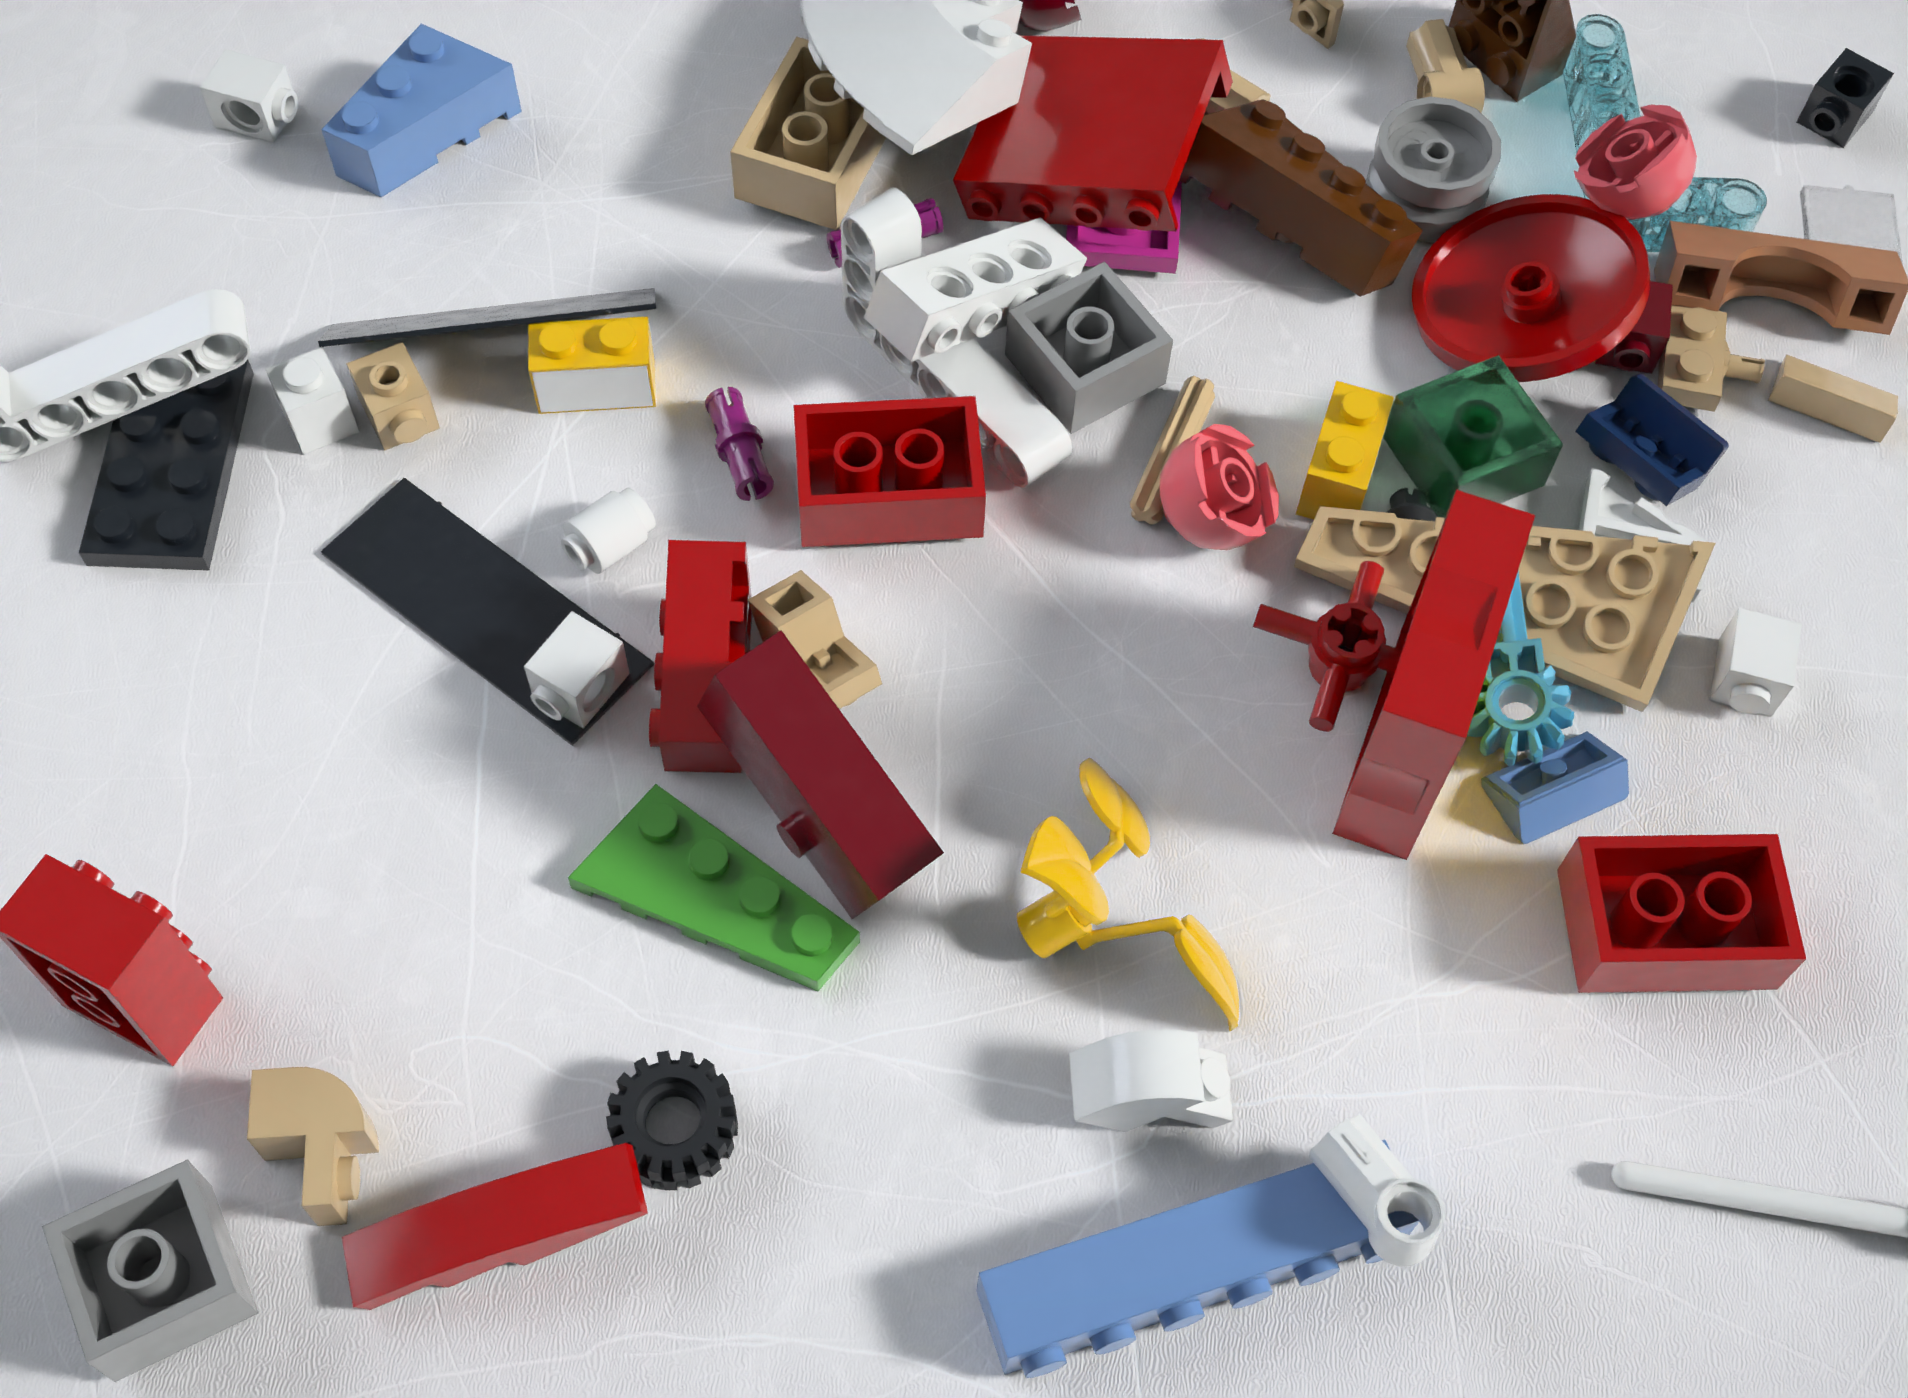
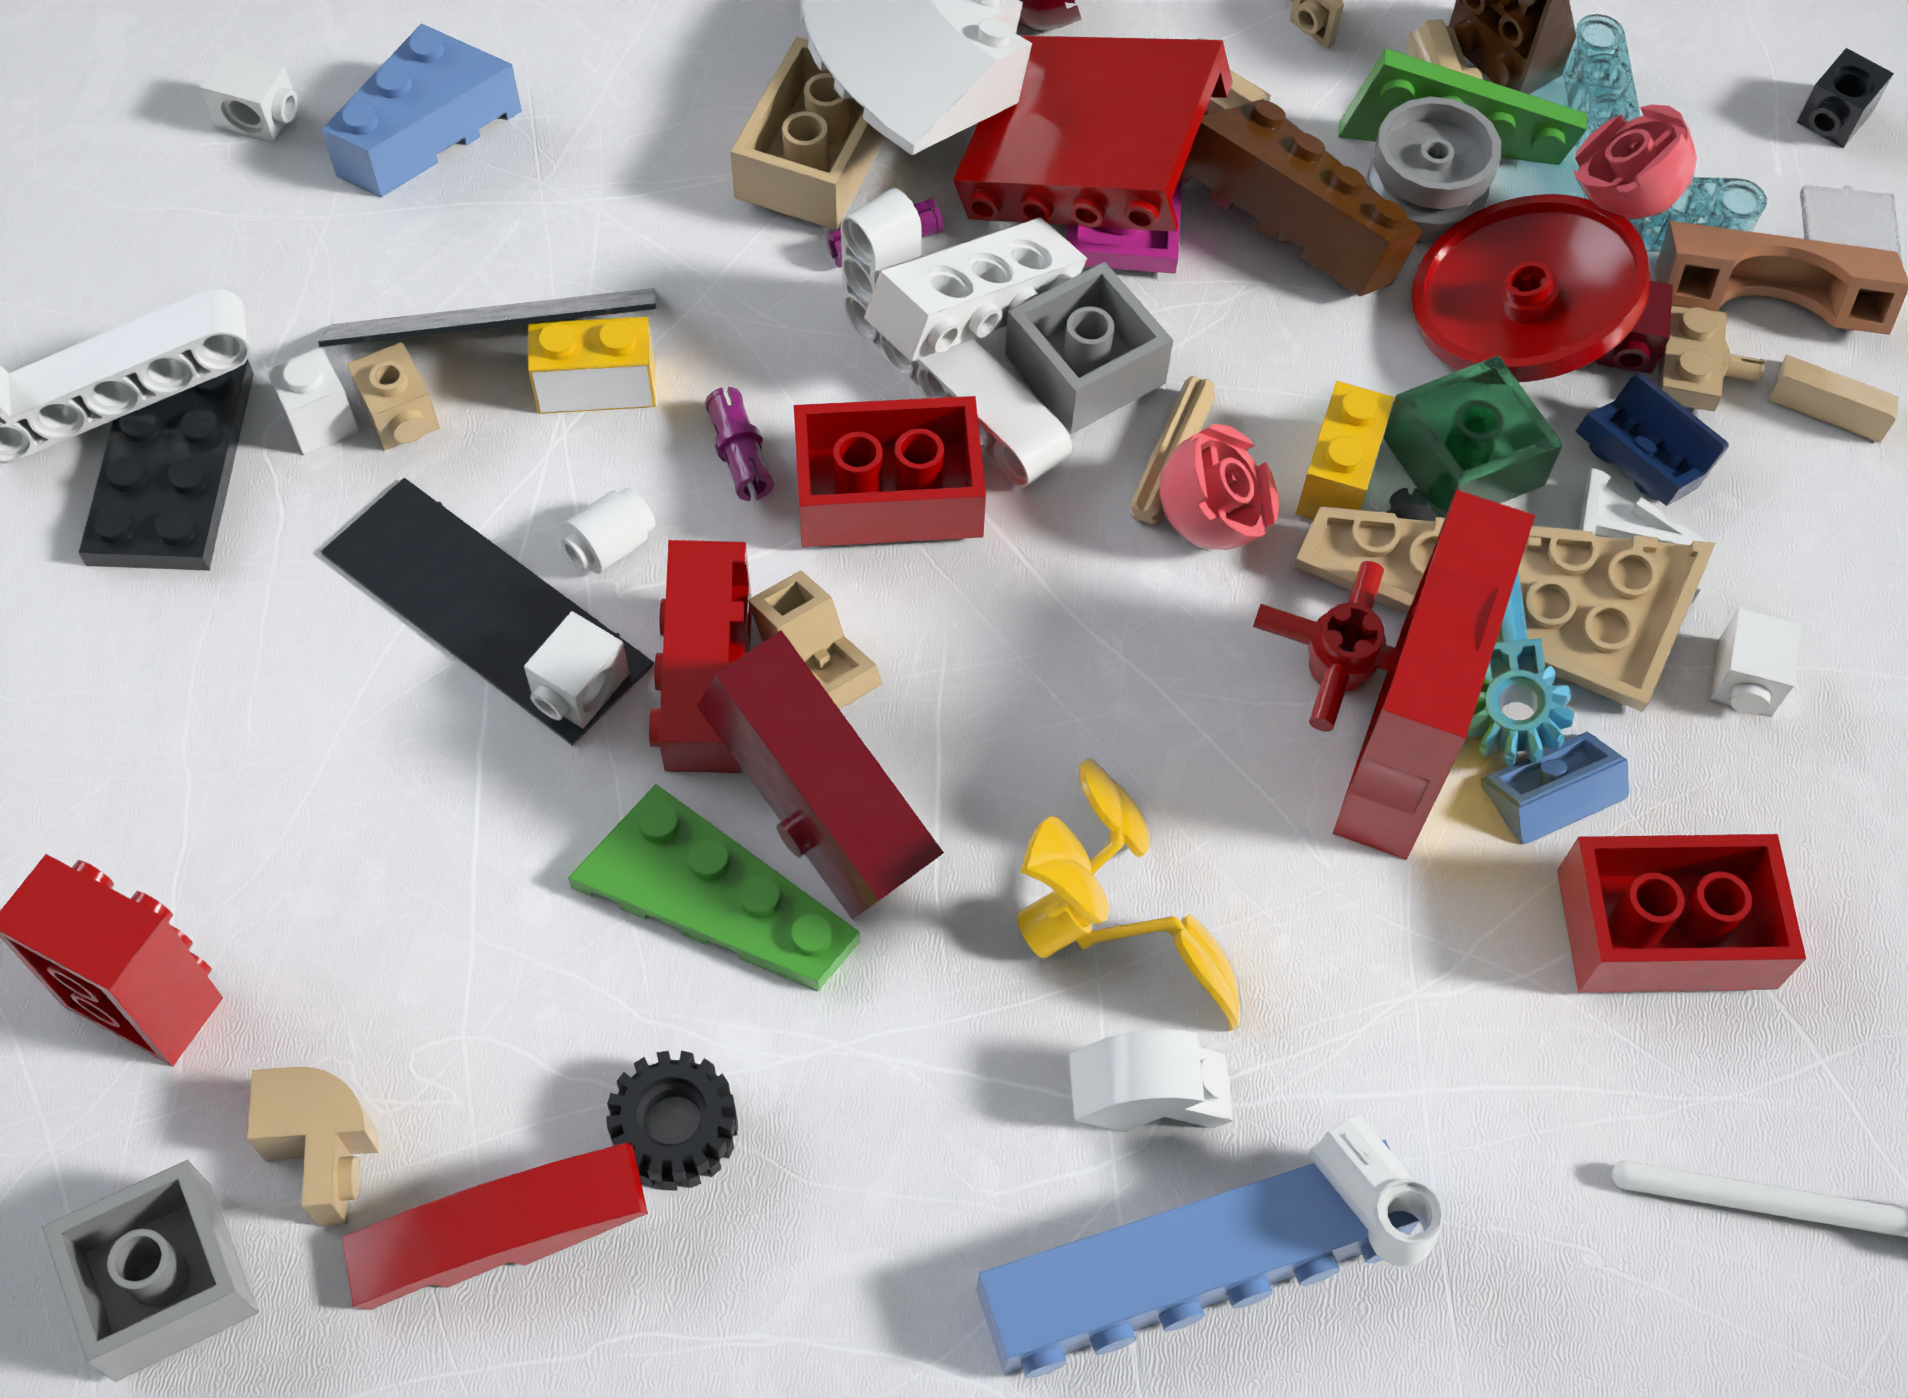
(1526, 124): none -> bright green wing

